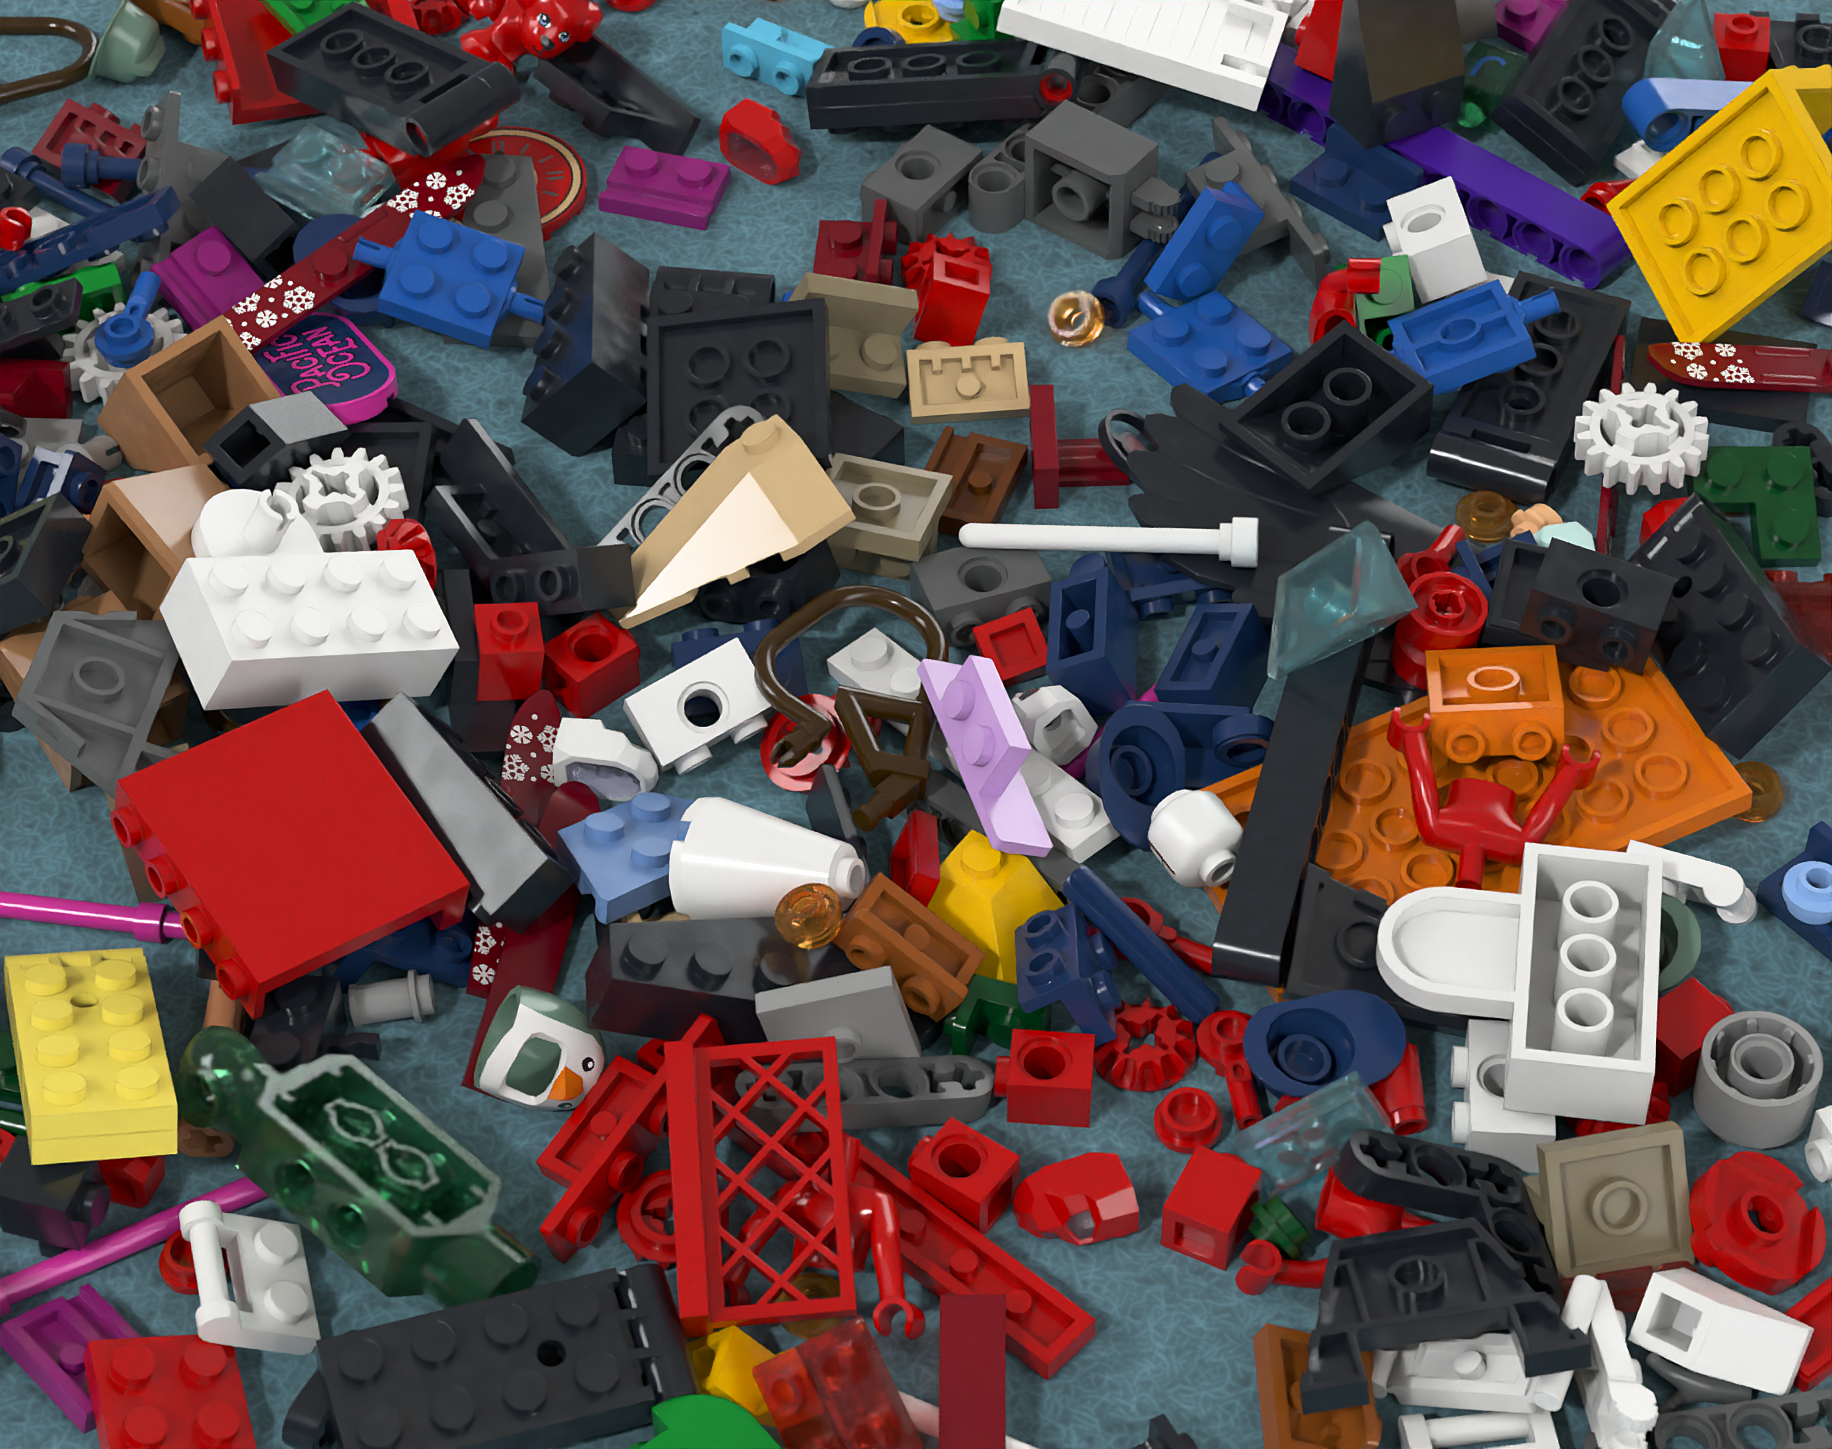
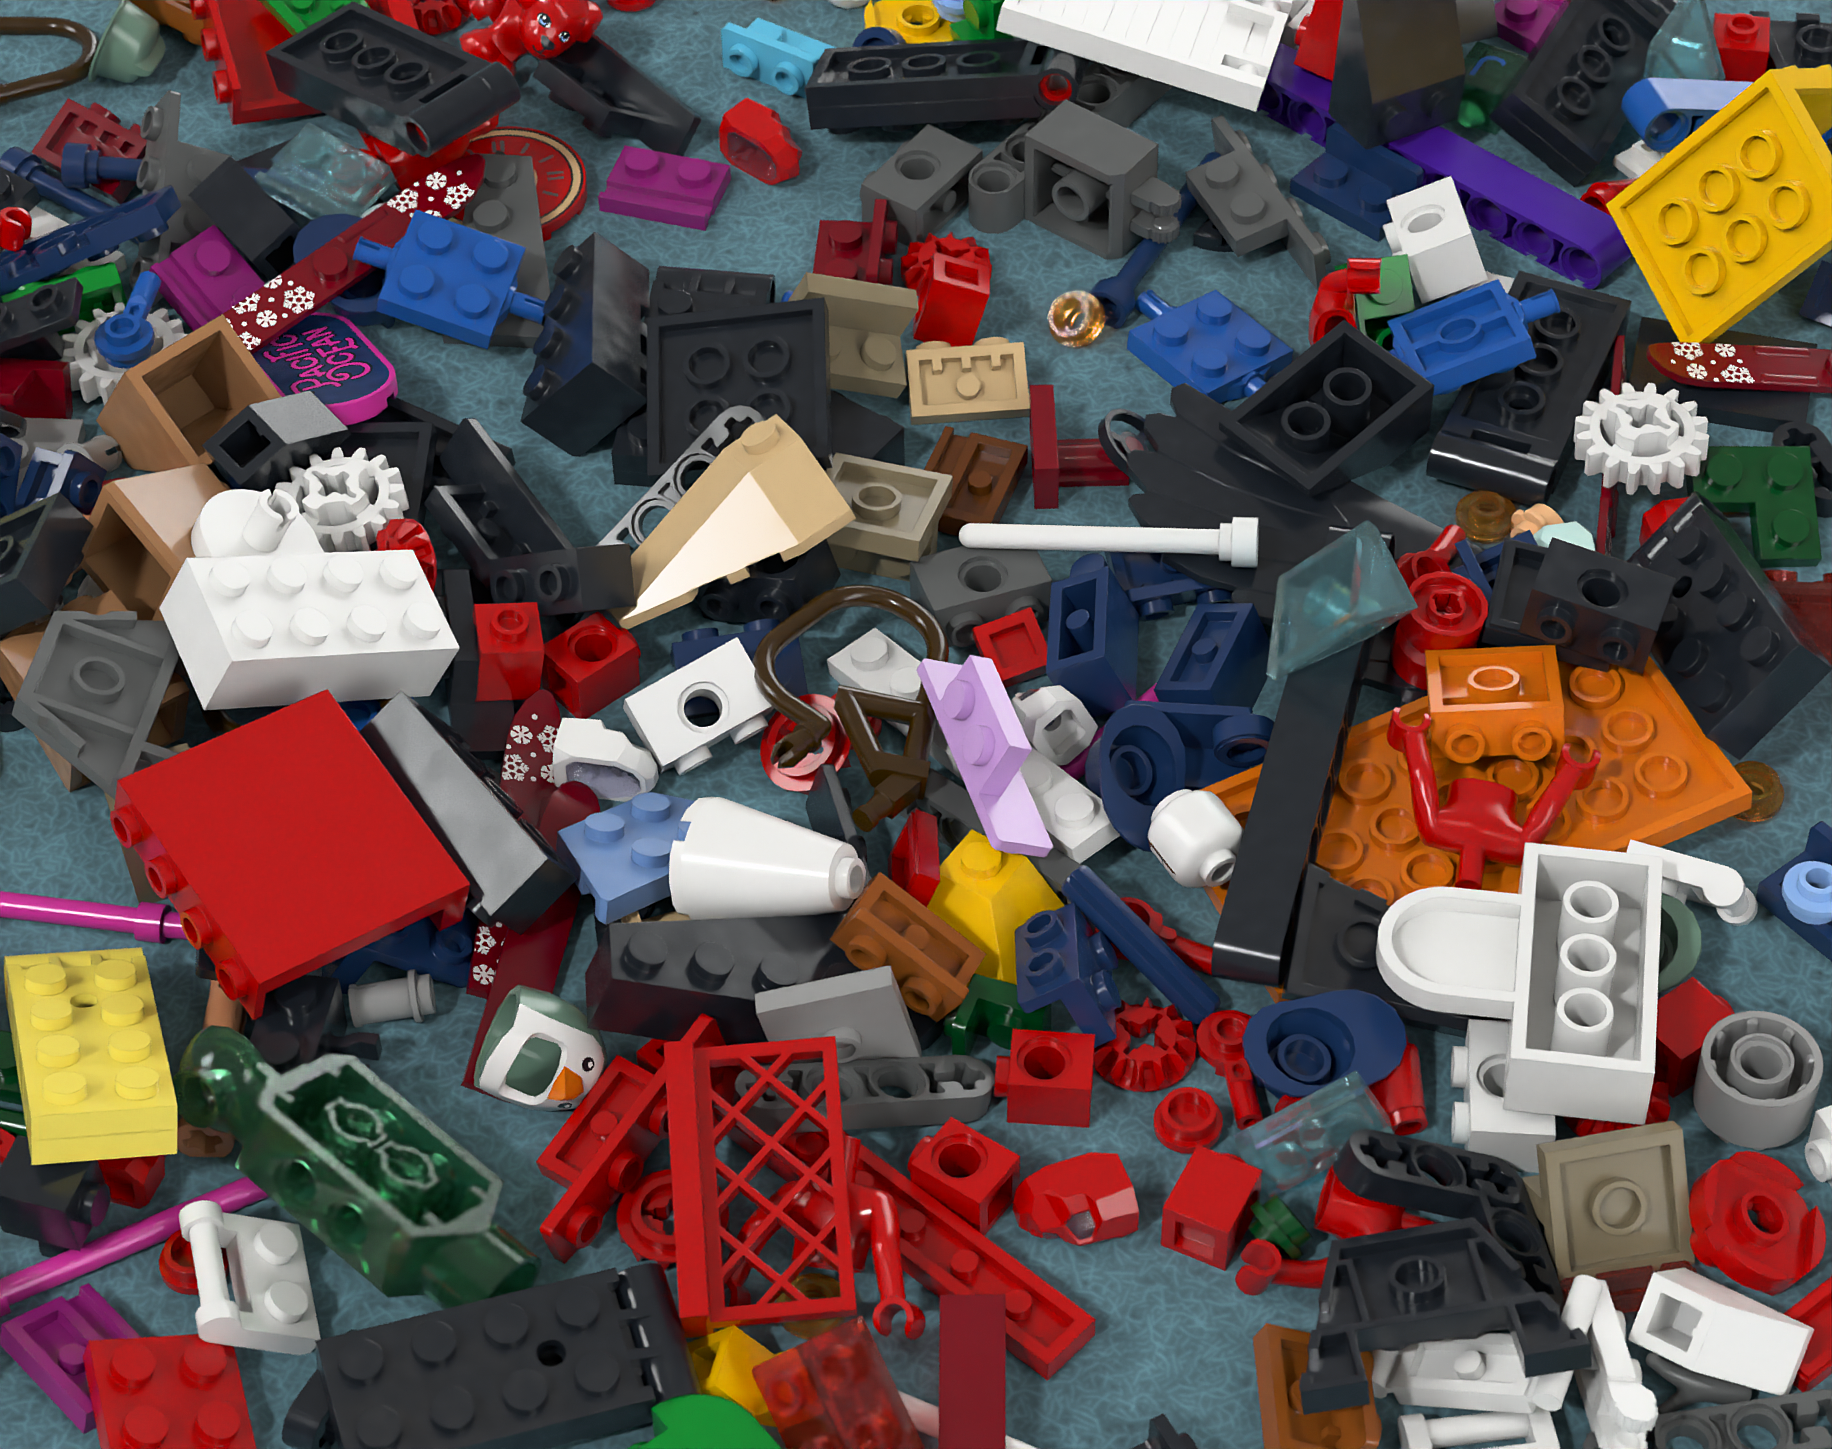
(809, 915): clear orange plate -> none
(1205, 243): blue bracket -> none

